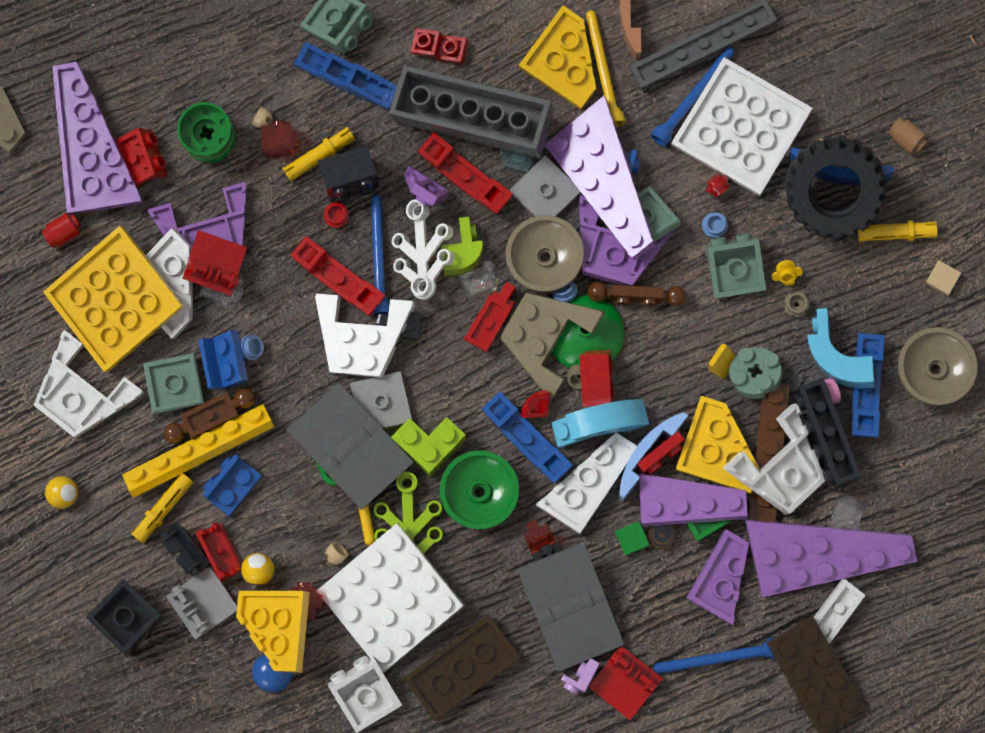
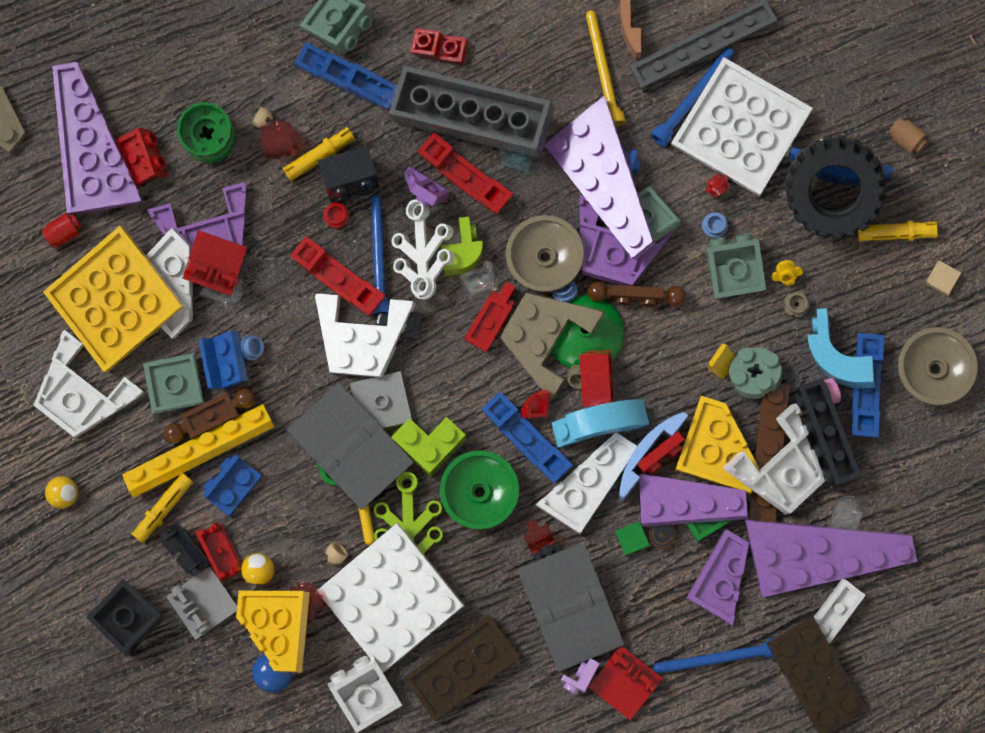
(545, 190): light grey plate -> none
(563, 59): yellow plate -> none

